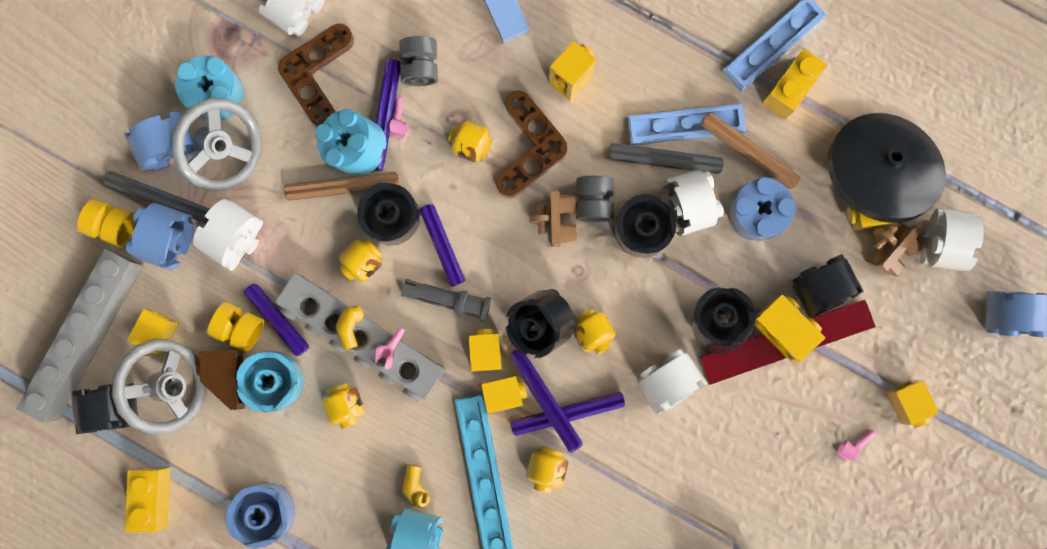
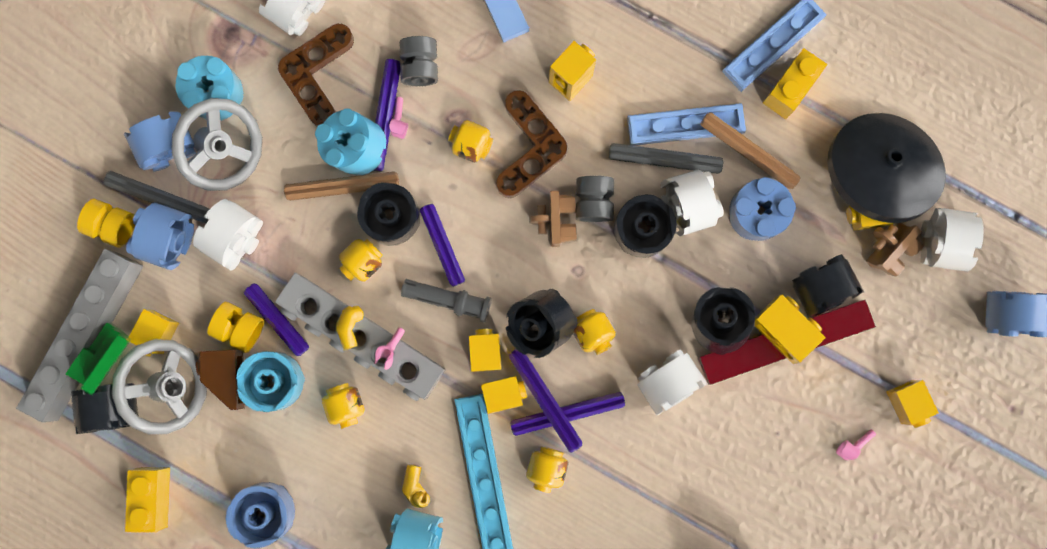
(97, 360): none -> green slope

